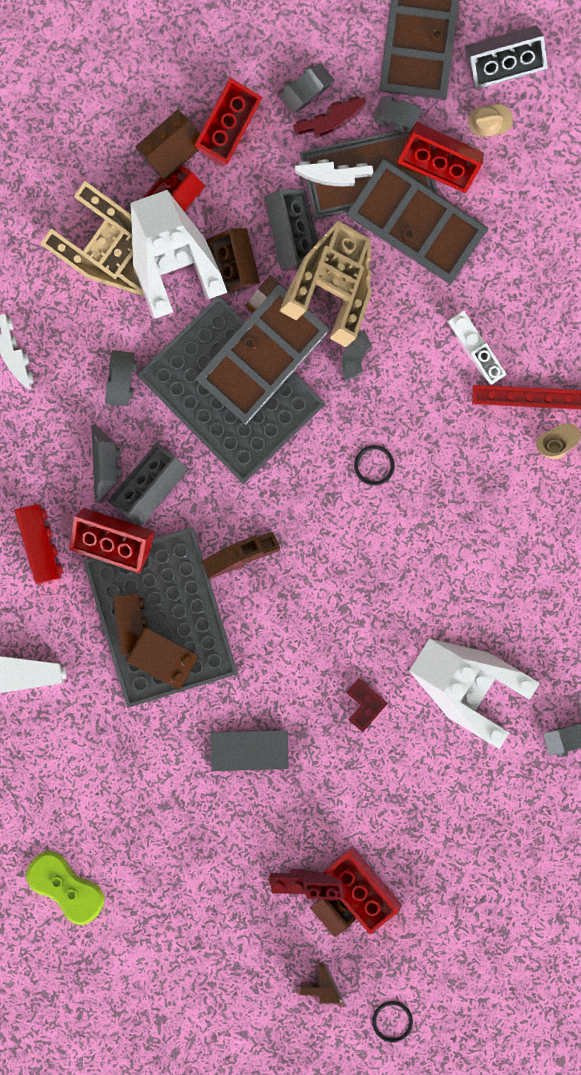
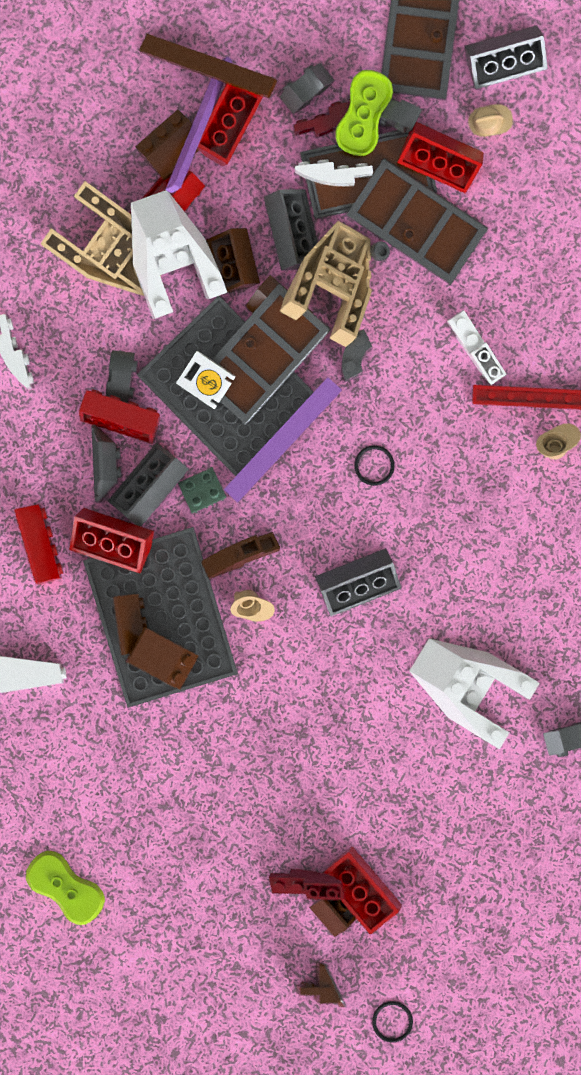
(119, 416): none -> red slope
(195, 134): none -> medium lavender tile
(202, 490): none -> sand green hinge
(208, 66): none -> reddish brown tile
(208, 381): none -> white container
(249, 750): dark grey tile -> none
(251, 607): none -> tan piece
(282, 440): none -> medium lavender tile
(358, 582): none -> dark grey slope
(368, 99): none -> lime plate
(370, 705): dark red plate -> none
(379, 251): none -> dark grey tile

